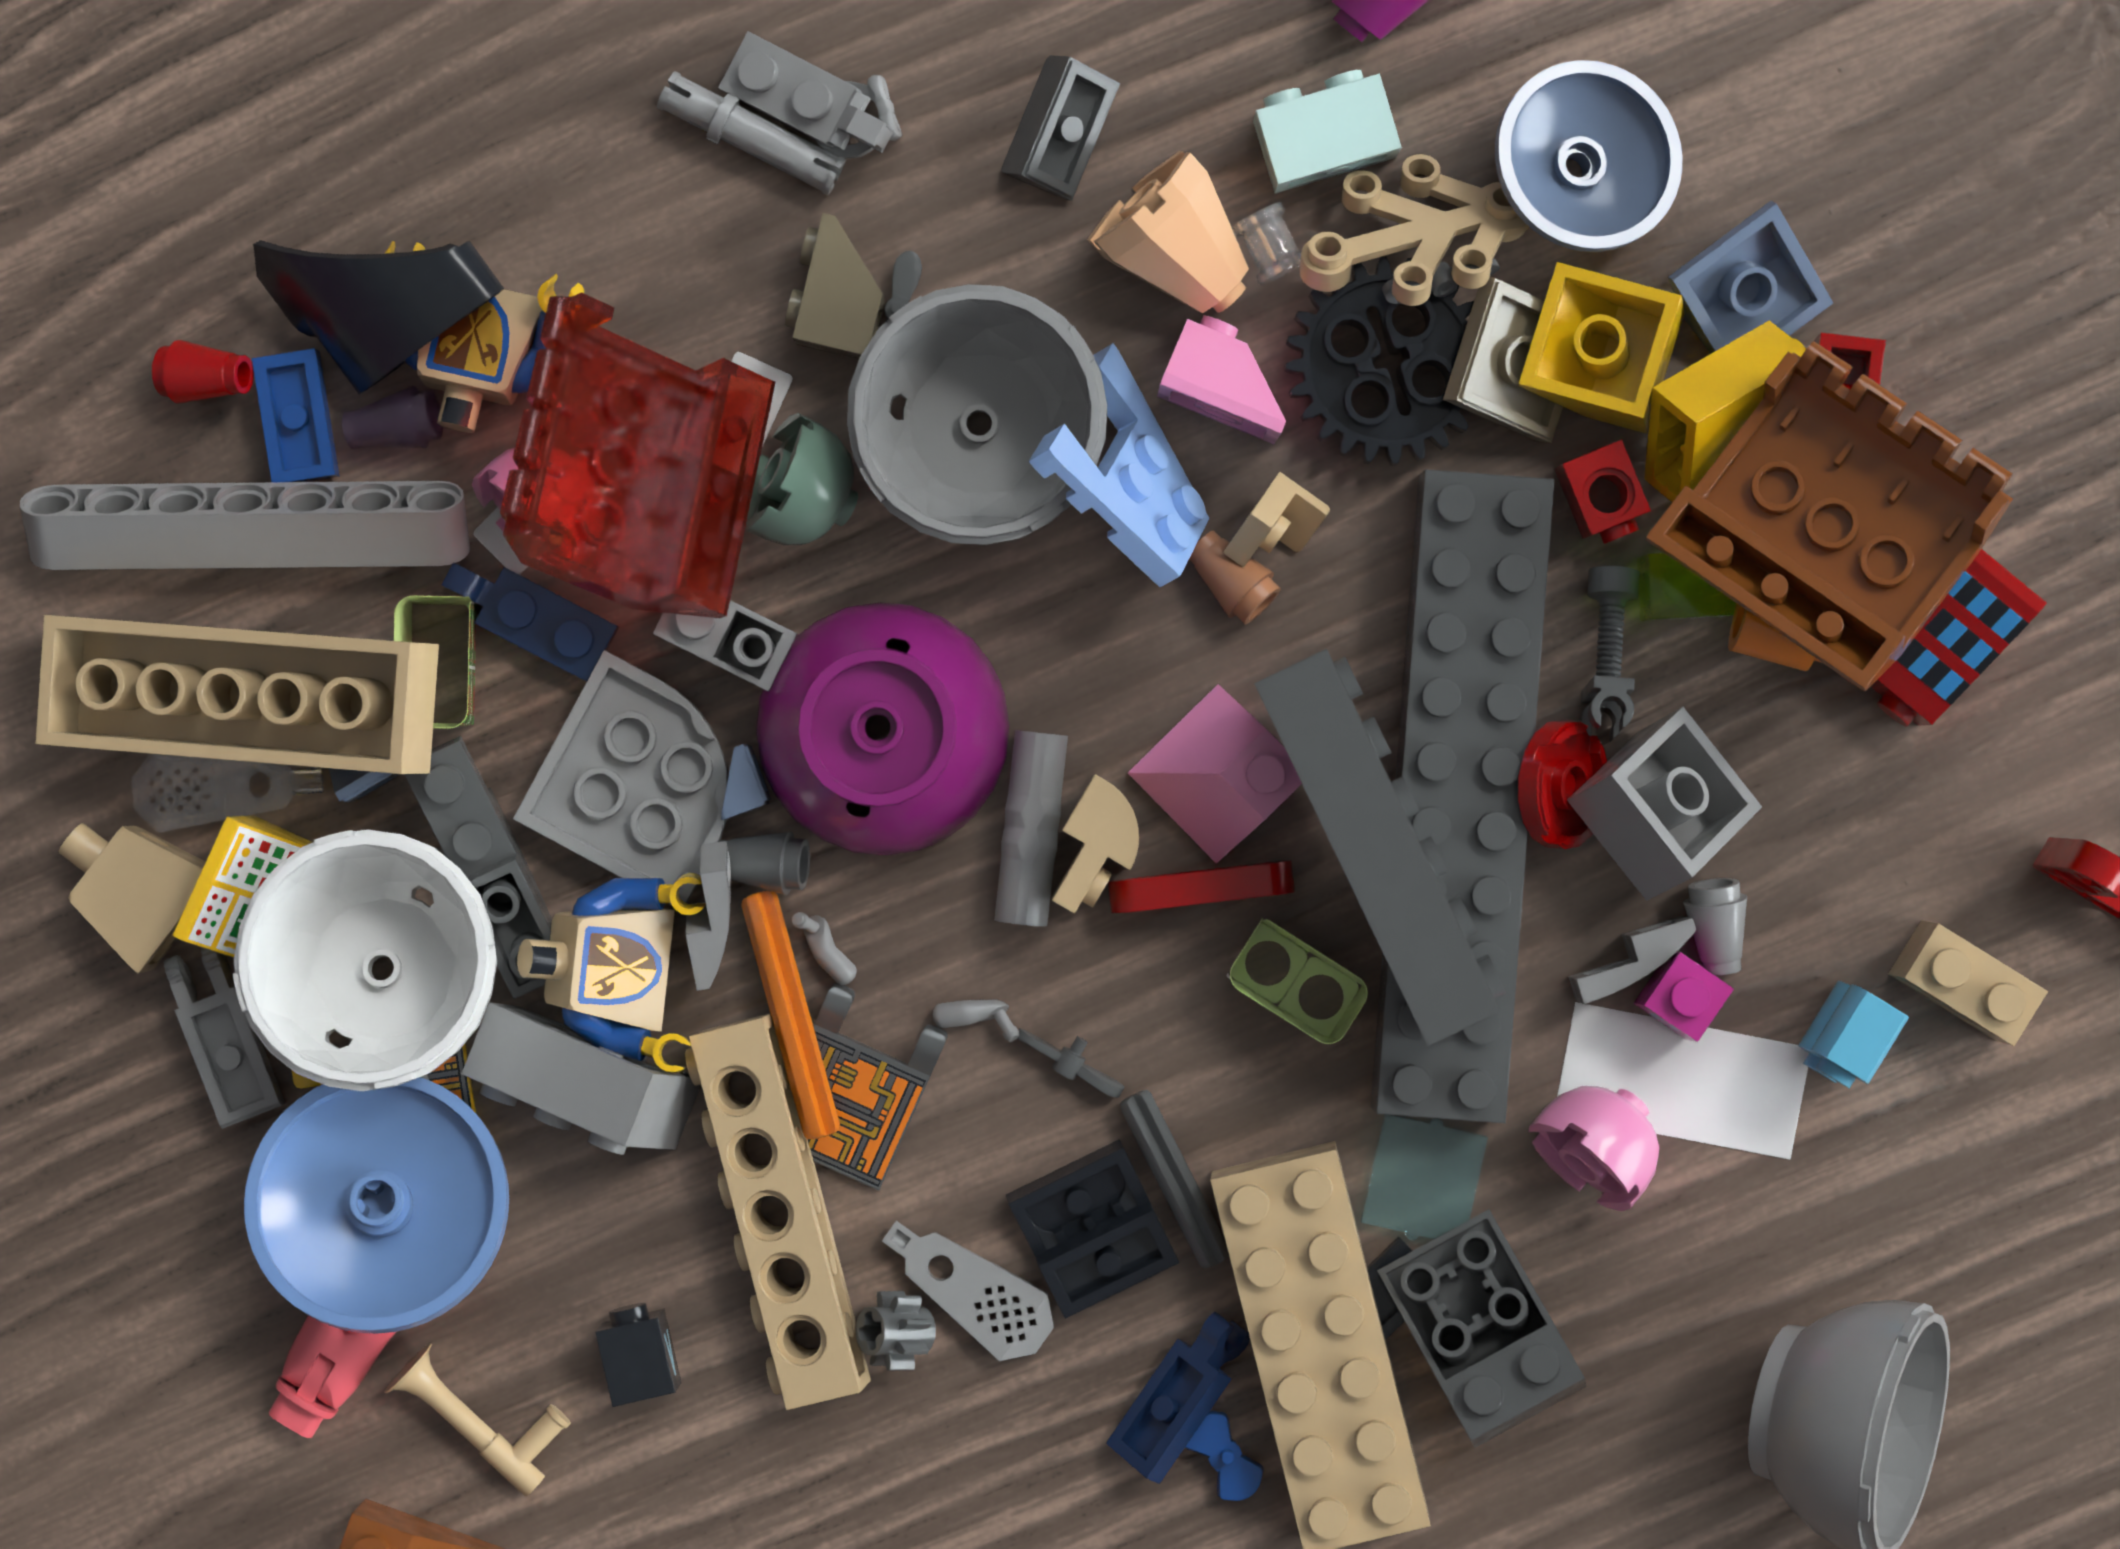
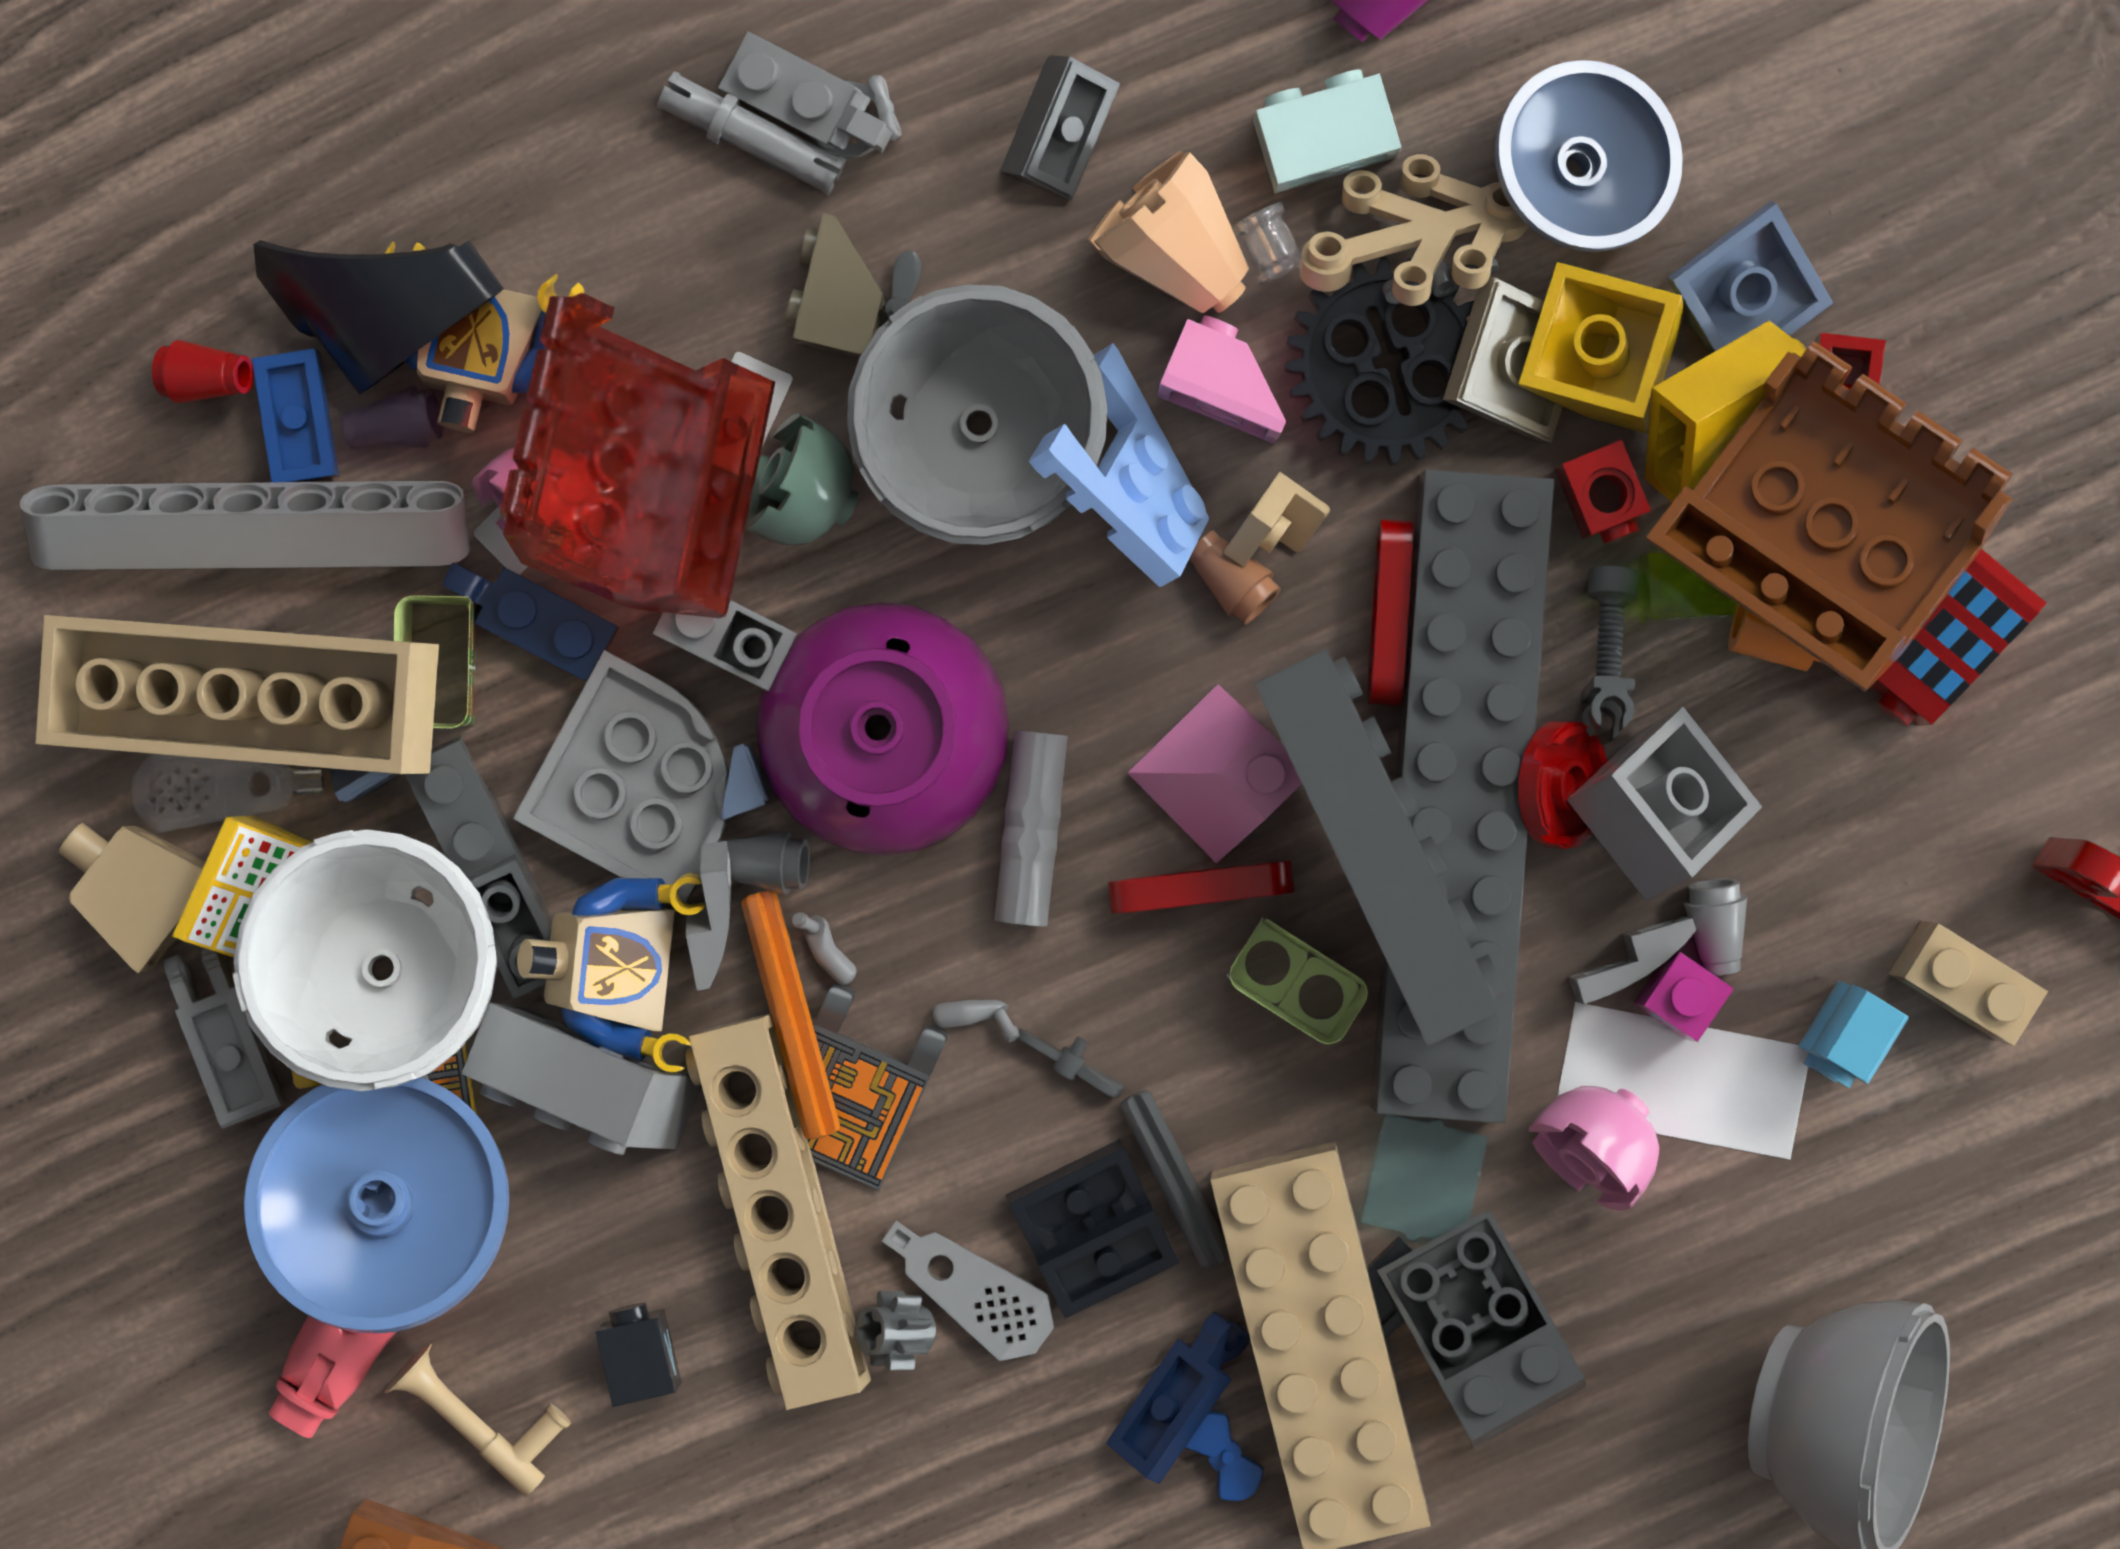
(1107, 829): tan brick -> none
(1390, 612): none -> red beam

